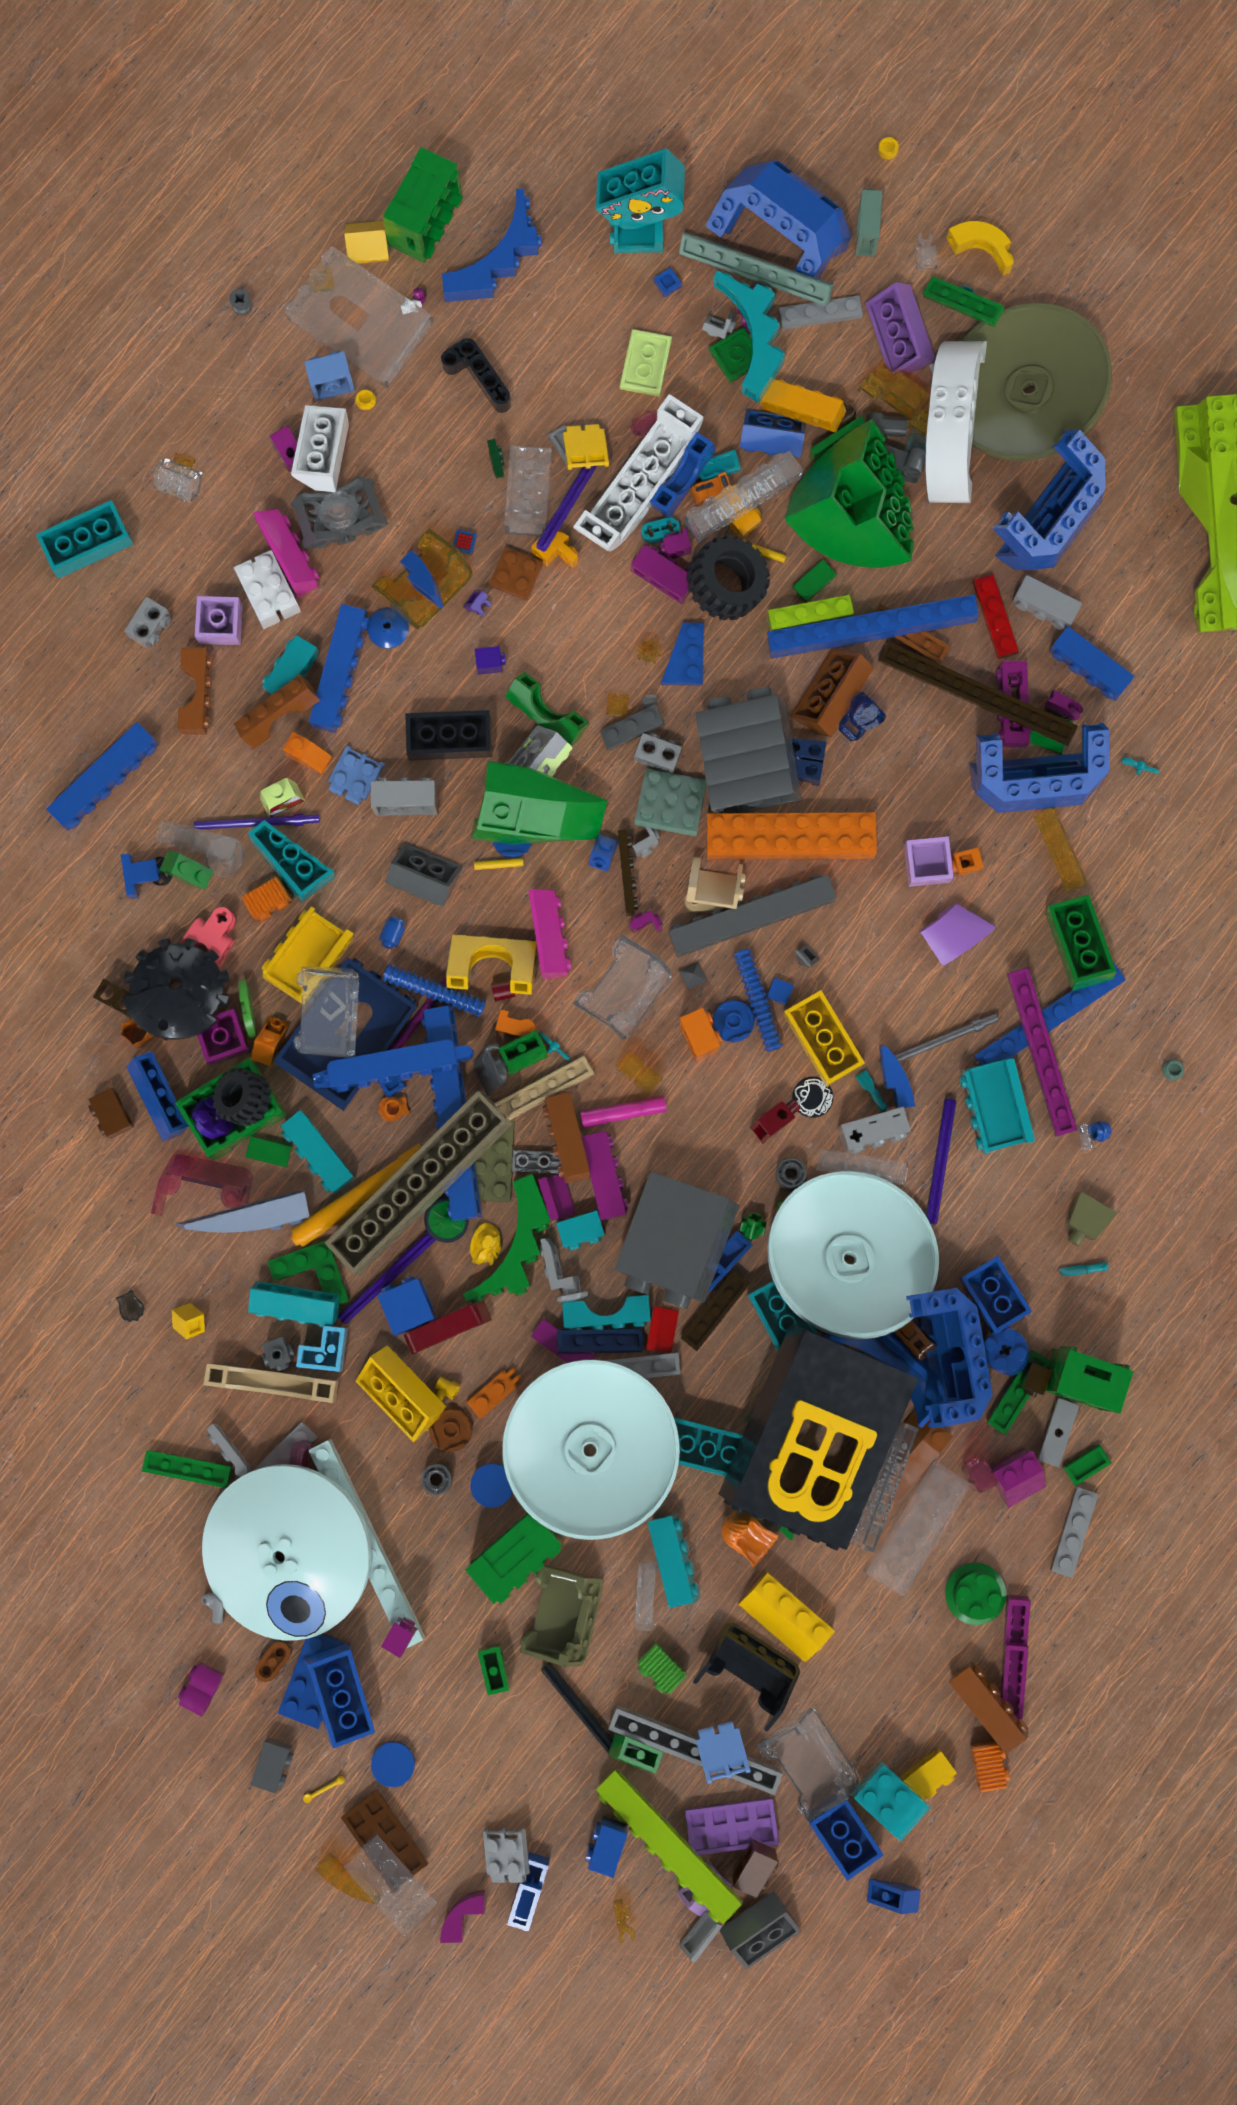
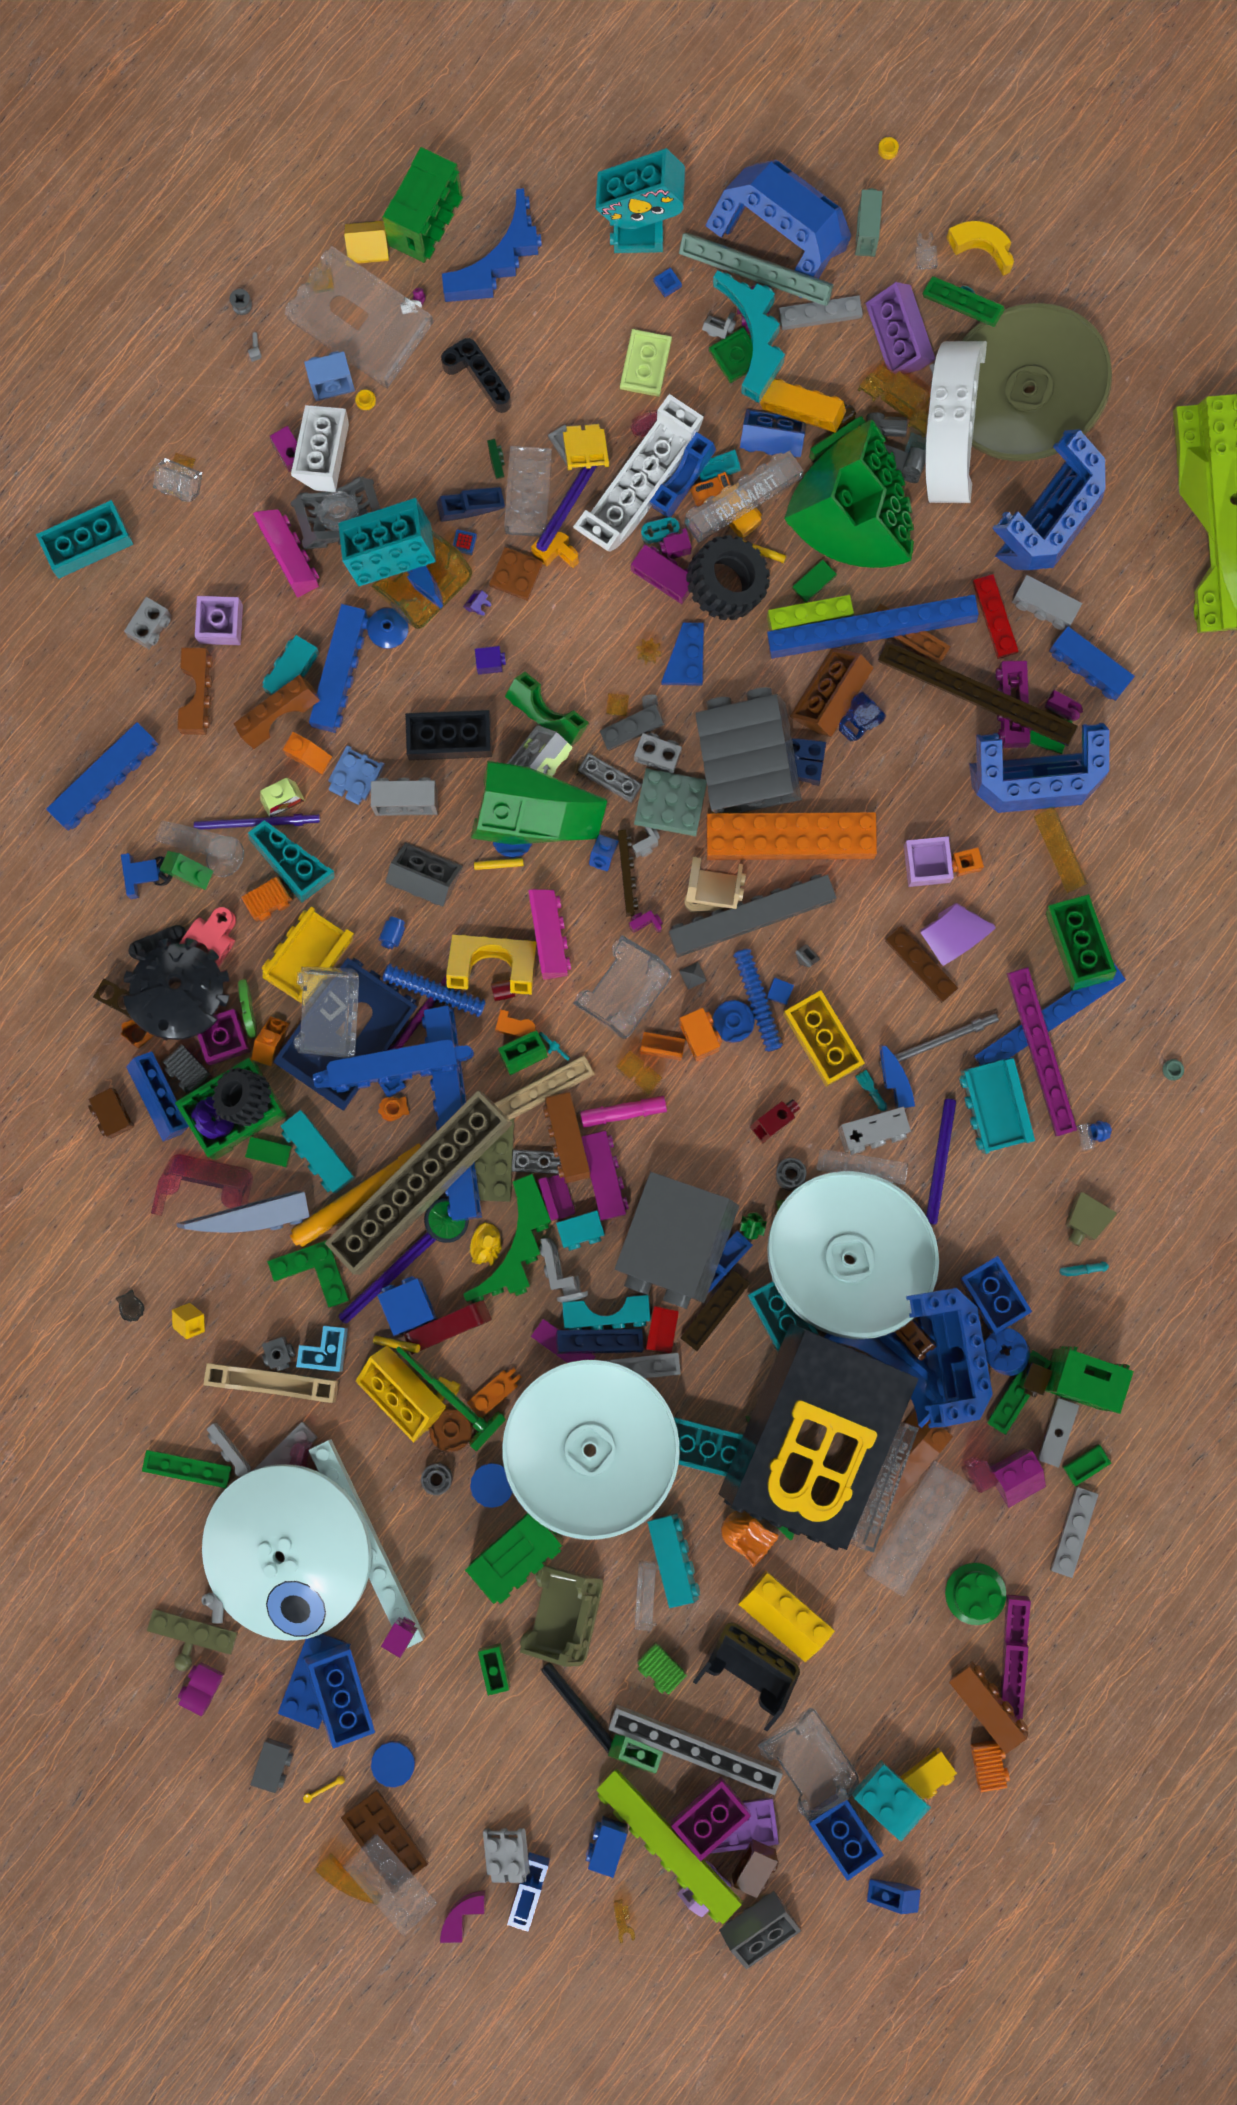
(150, 942): none -> black piece
(186, 1069): none -> dark grey brick
(191, 1633): none -> olive plate
(254, 353): none -> light grey hand
(267, 589): white piece -> none
(273, 1660): dark orange plate -> none
(293, 1304): teal brick -> none
(386, 542): none -> teal brick
(407, 1346): none -> yellow piece
(470, 503): none -> dark blue slope
(484, 1428): none -> green piece
(490, 1069): dark grey hat -> none
(621, 783): none -> light grey tile
(662, 1046): none -> orange panel
(700, 1937): light grey tile -> none
(710, 1818): none -> magenta brick
(722, 1751): medium blue plate -> none
(813, 1097): black sticker -> none
(921, 964): none -> reddish brown plate
(1139, 766): teal piece -> none

